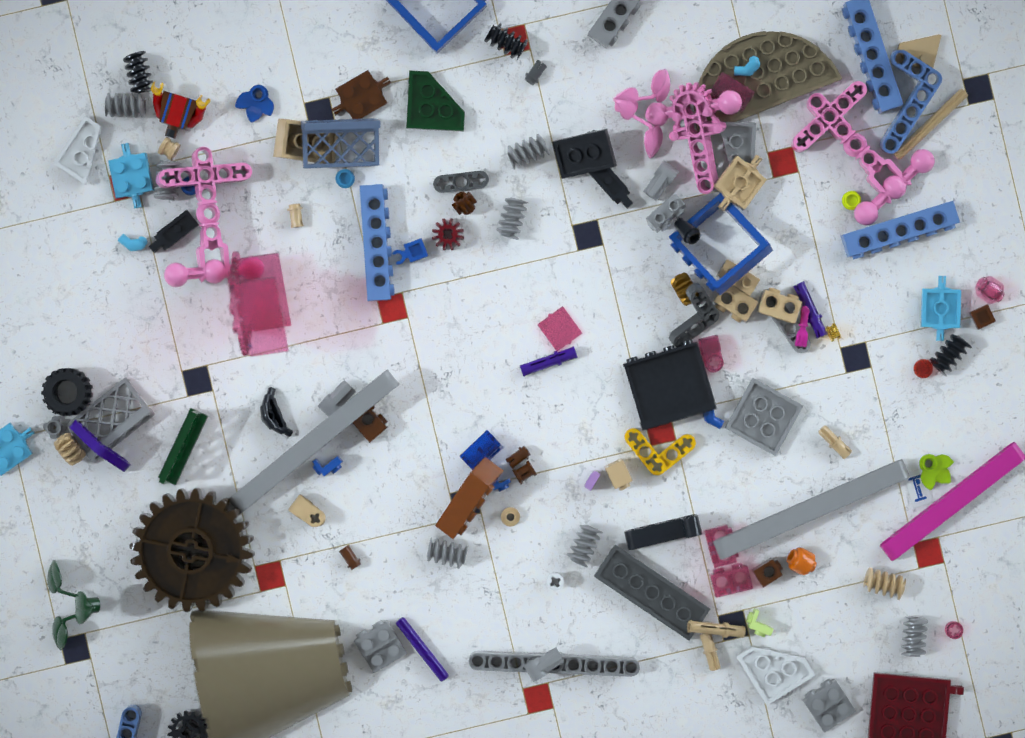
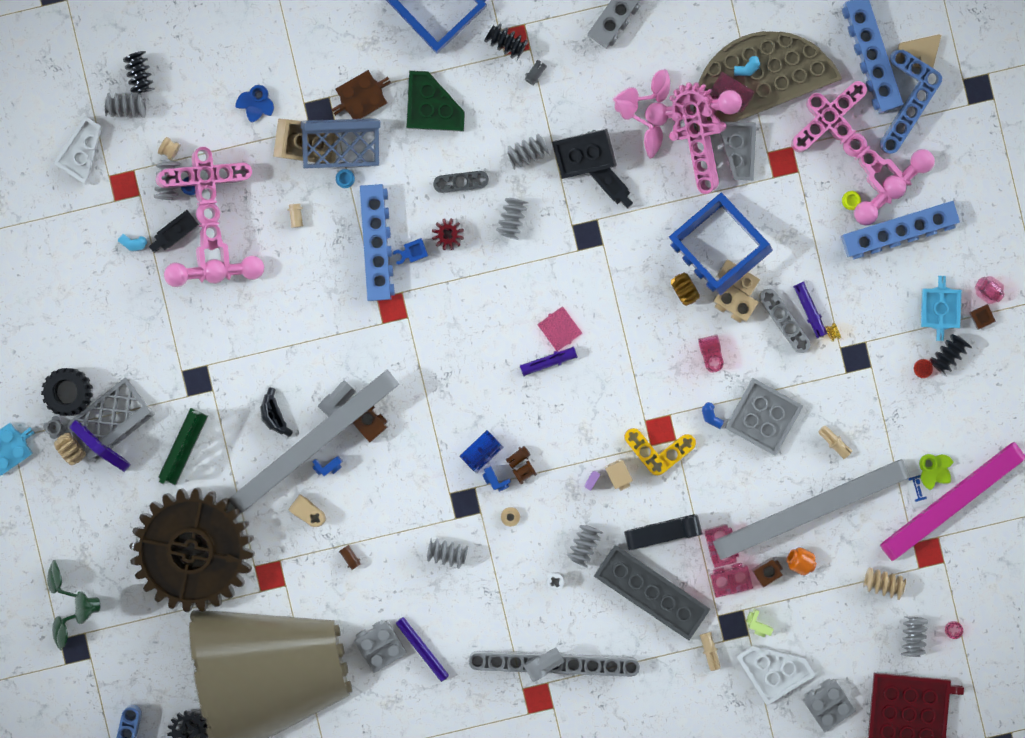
(131, 175): medium azure plate -> none
(177, 110): torso -> none
(258, 304): clear pink windscreen -> none
(464, 203): reddish brown gear -> none
(469, 498): dark orange wedge -> none
(663, 177): light grey piece -> none
(667, 211): light grey plate -> none
(670, 385): black panel -> none
(688, 232): black cone -> none
(702, 314): dark grey beam -> none
(716, 629): tan pin -> none
(740, 182): tan plate -> none
(778, 310): tan brick -> none
(802, 335): dark pink piece -> none
(931, 123): tan axle -> none

